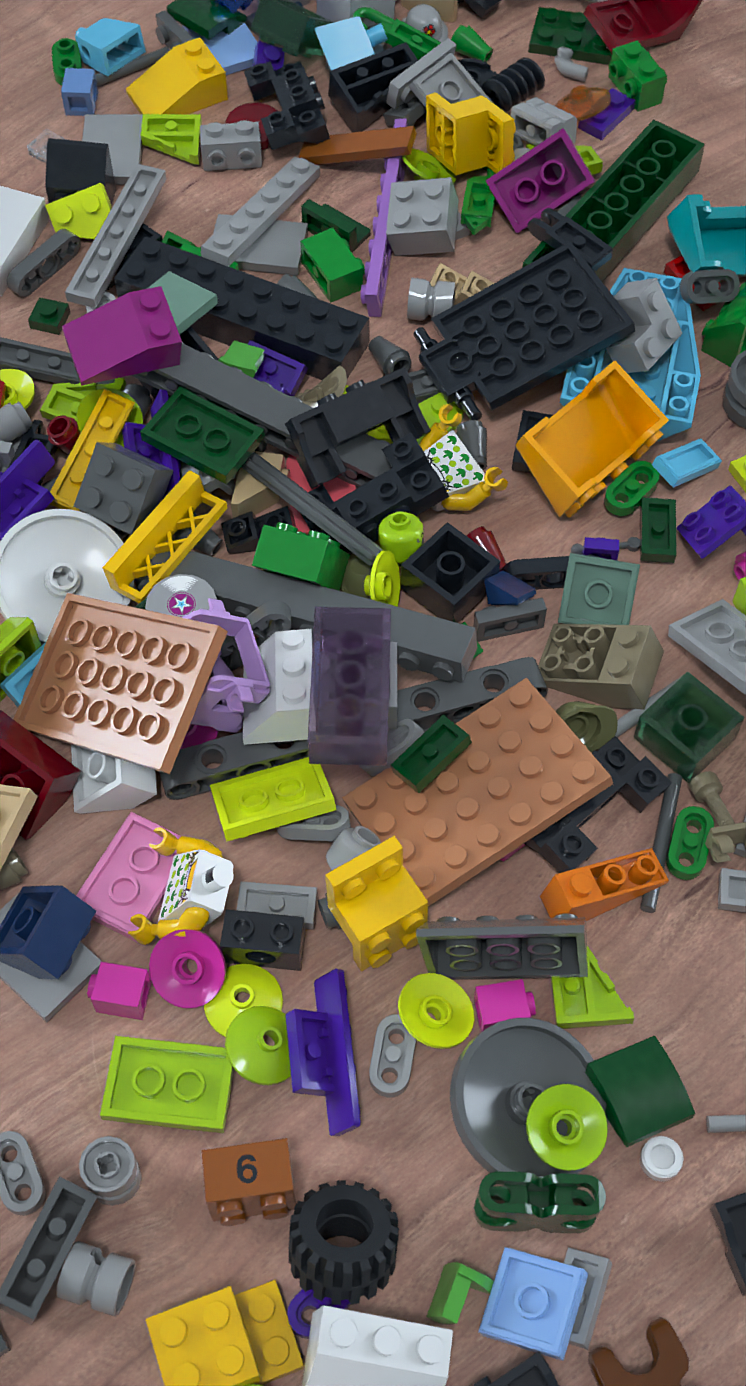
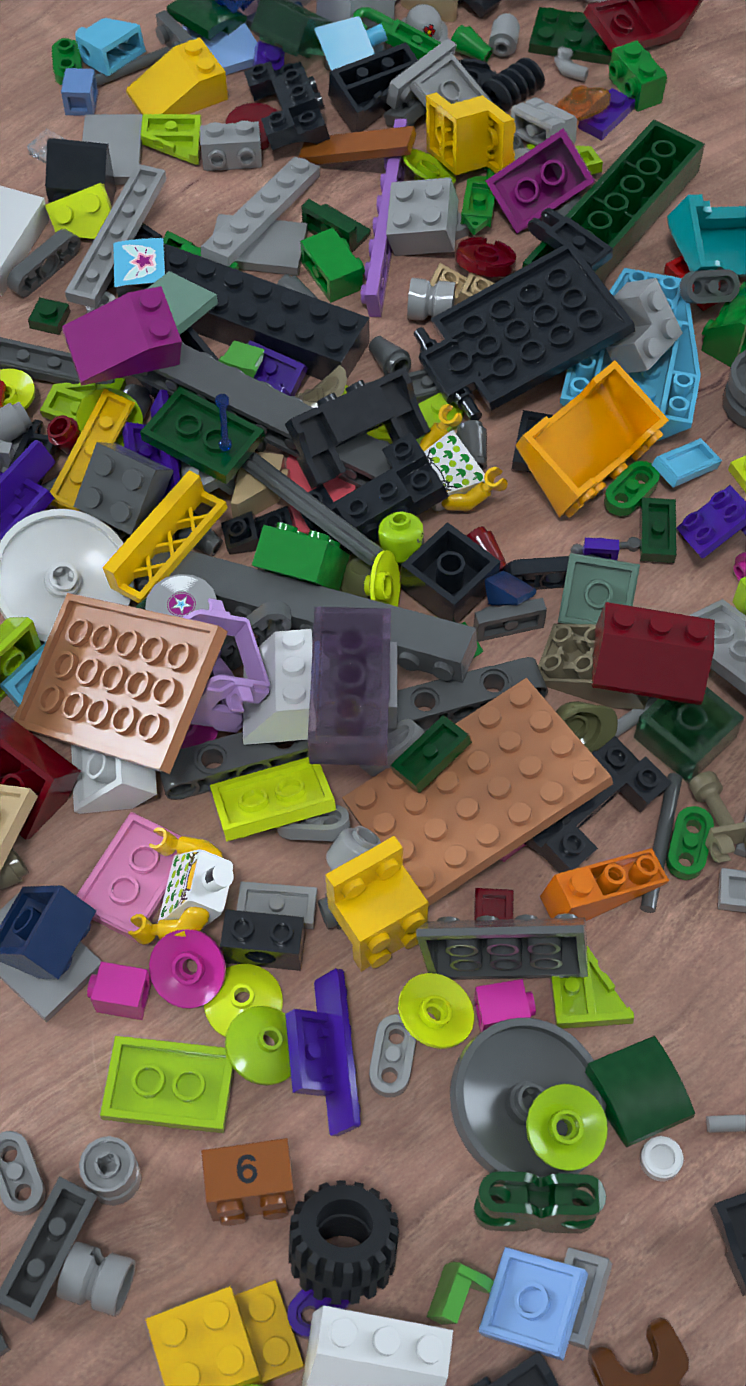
(138, 261): none -> medium azure sticker
(222, 402): none -> clear blue hinge
(485, 258): none -> dark red tile
(493, 903): none -> dark red tile
(504, 35): none -> light grey brick
(653, 653): none -> dark red slope

